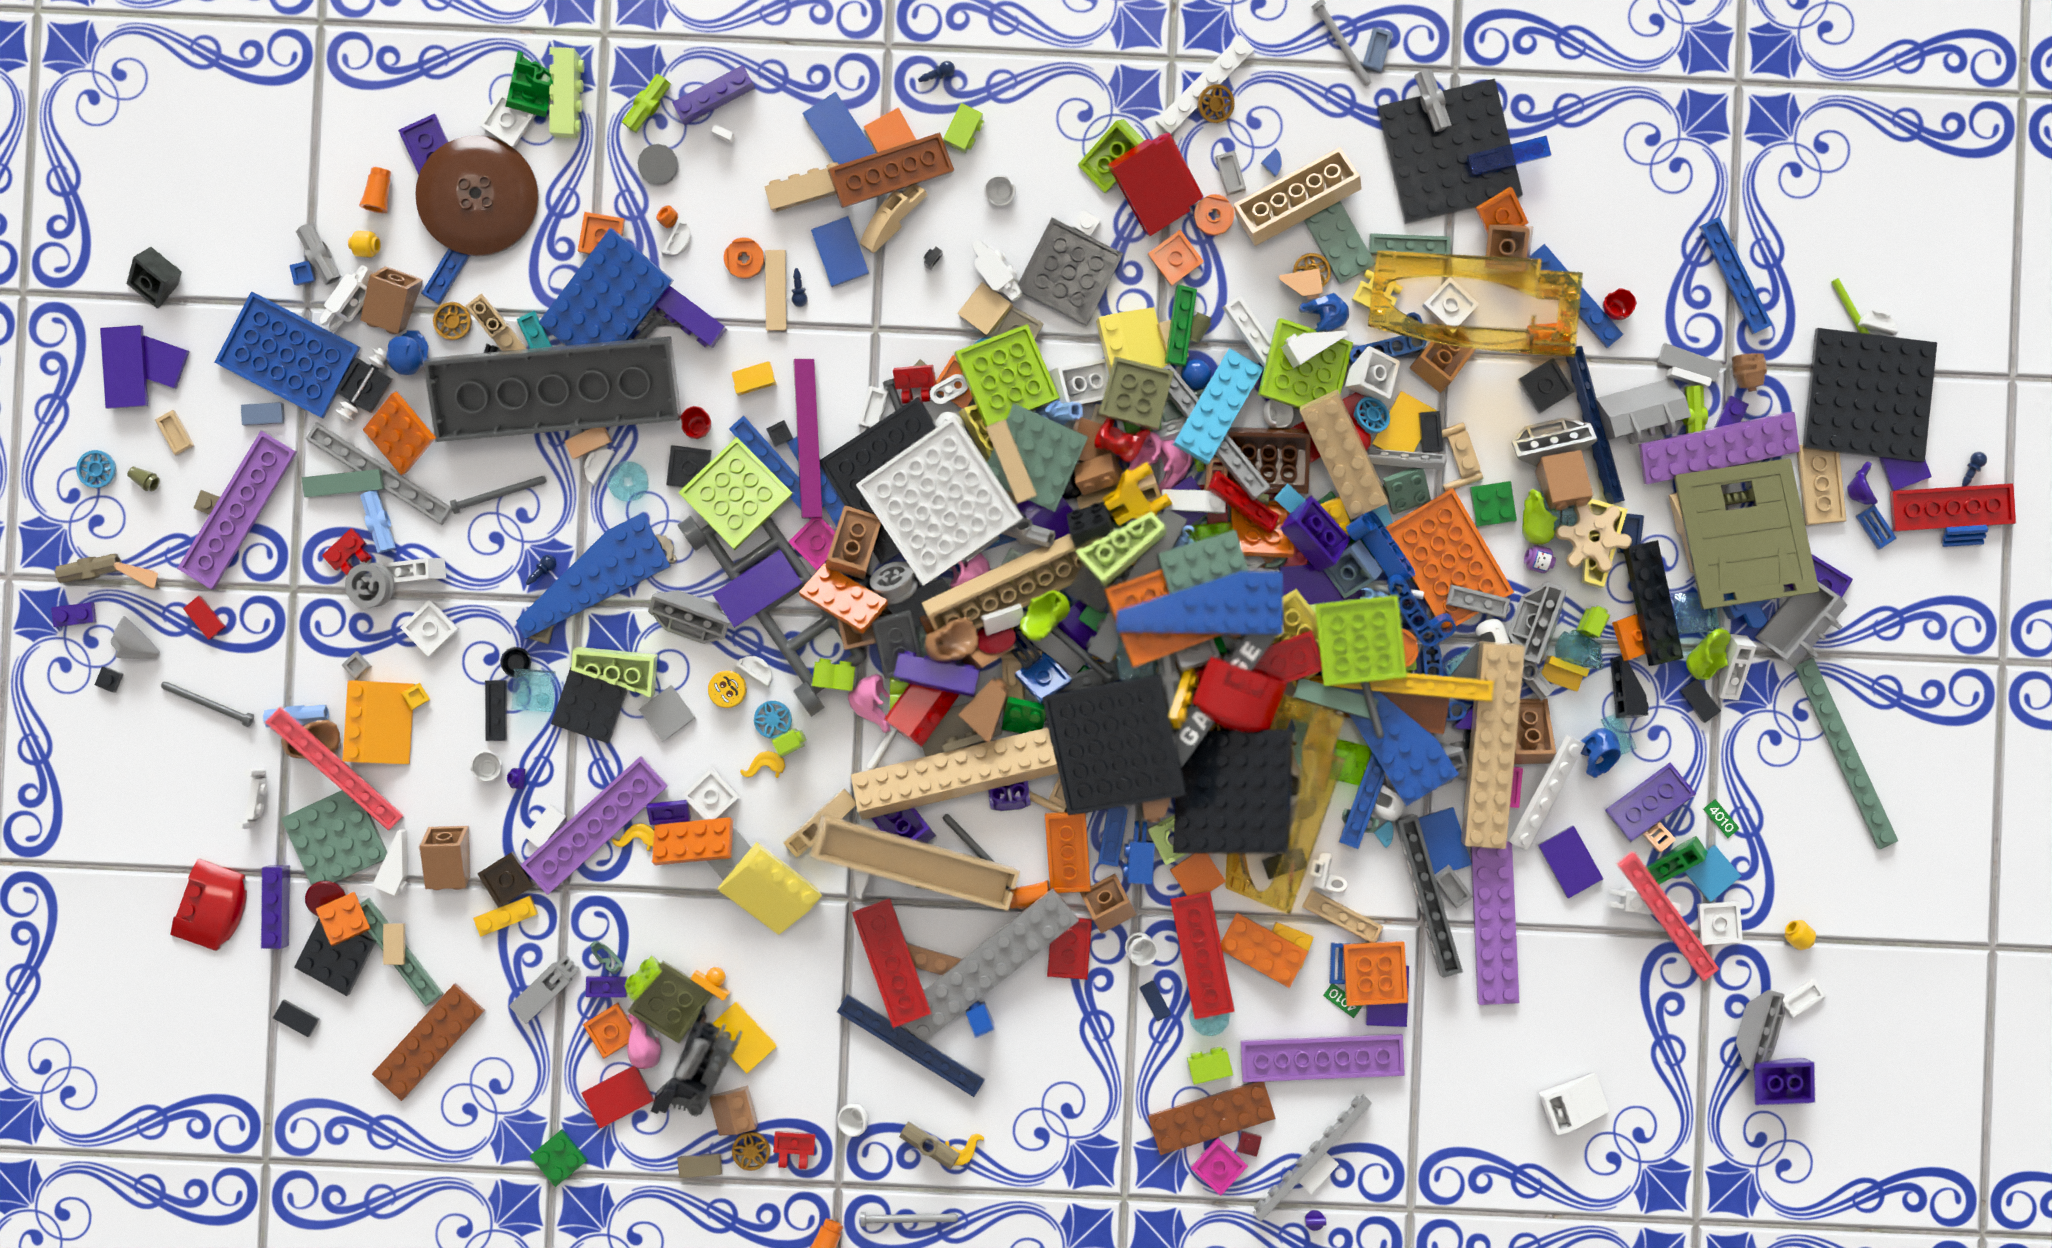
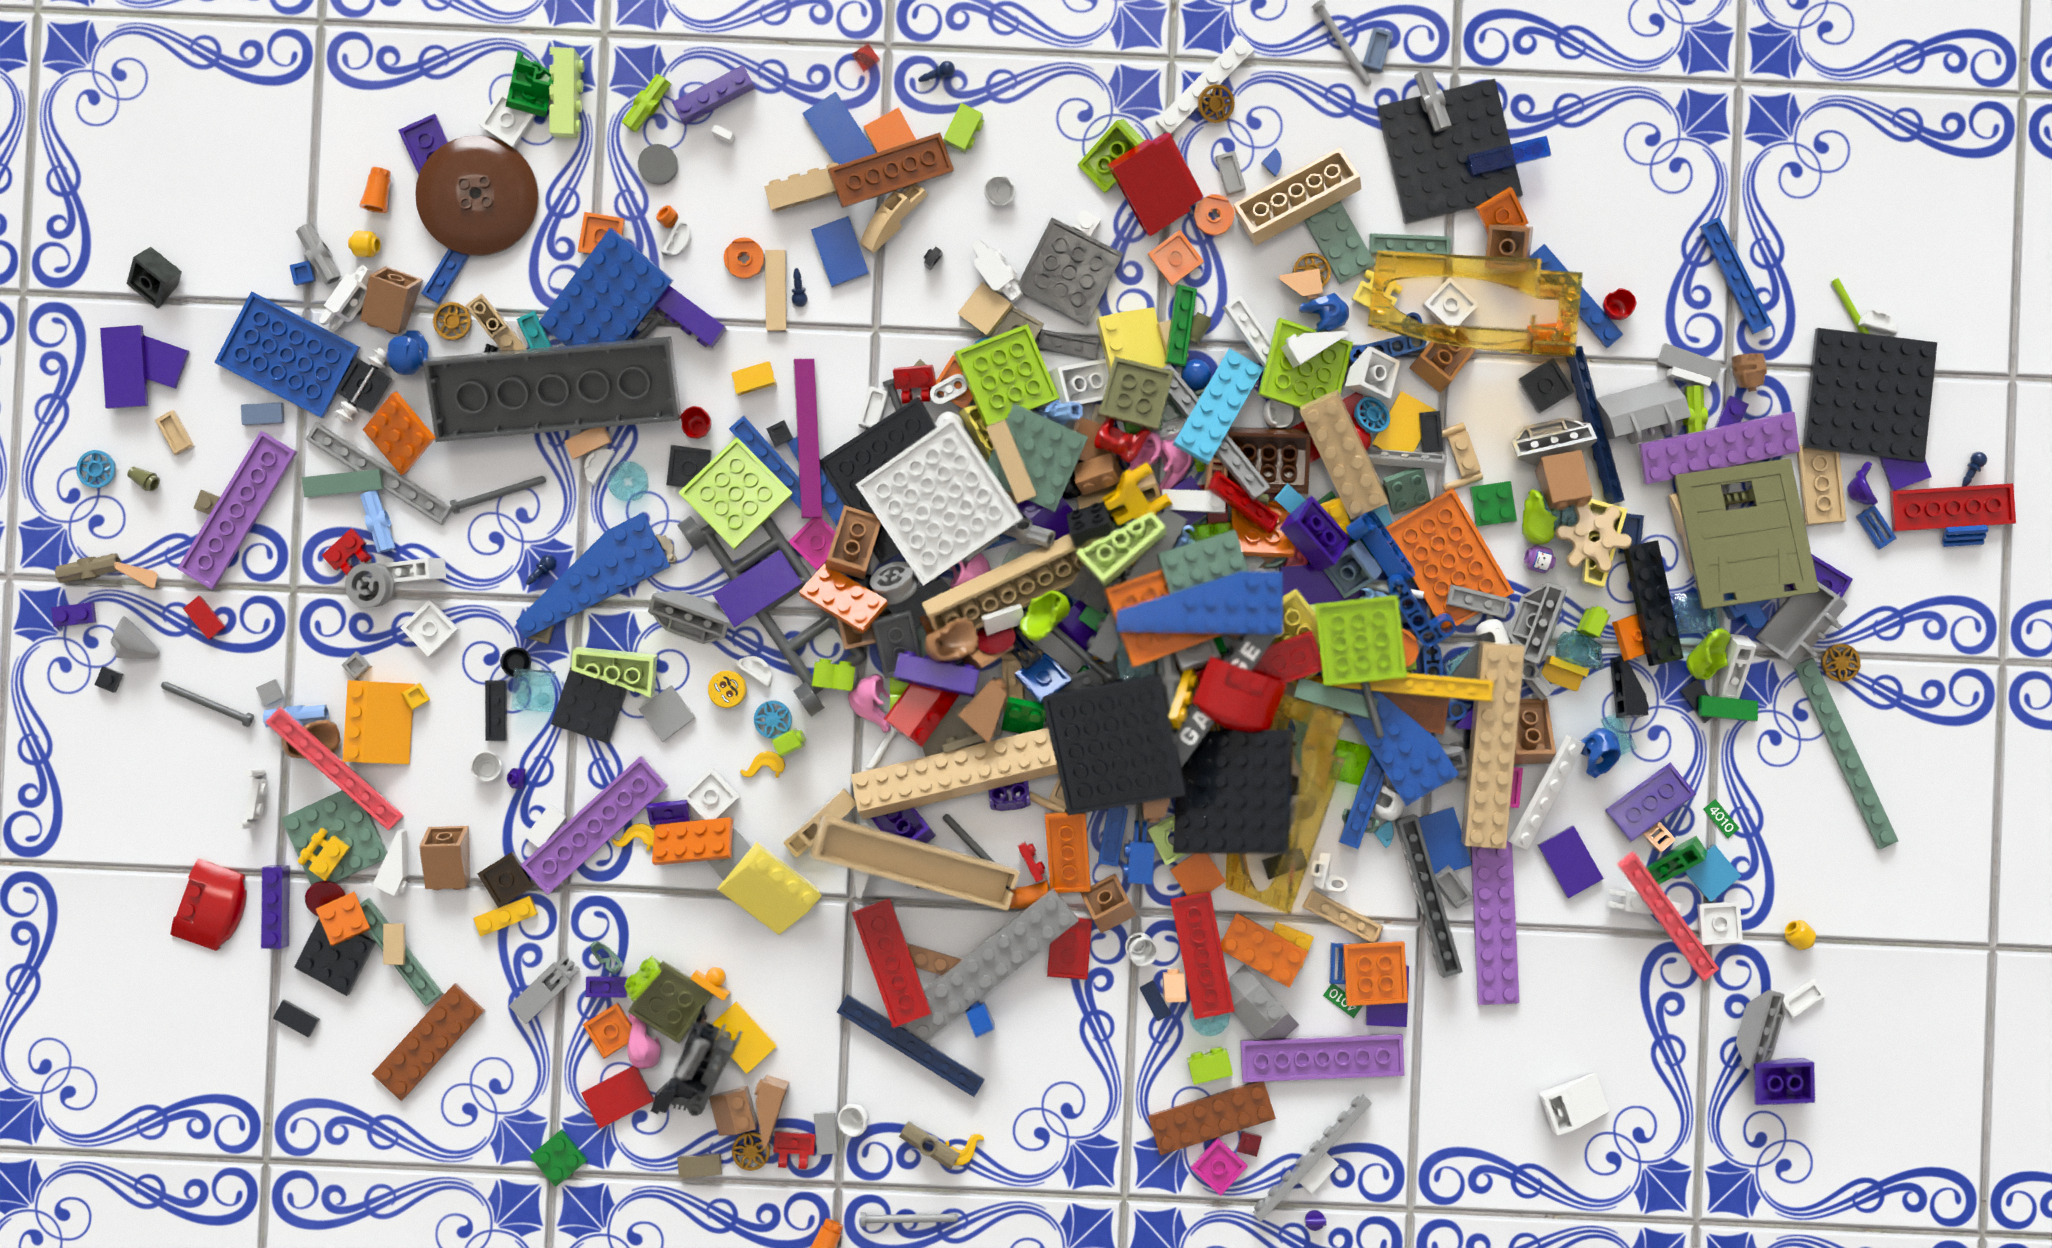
(270, 692): none -> light grey tile
(328, 858): none -> yellow plate
(769, 1101): none -> medium nougat slope
(825, 1133): none -> light grey tile
(865, 57): none -> clear red tile
(1027, 853): none -> red plate
(1068, 345): none -> tile
(1174, 986): none -> light nougat slope
(1258, 1008): none -> light grey wedge
(1728, 708): none -> green tile
(1841, 662): none -> pearl gold wheel

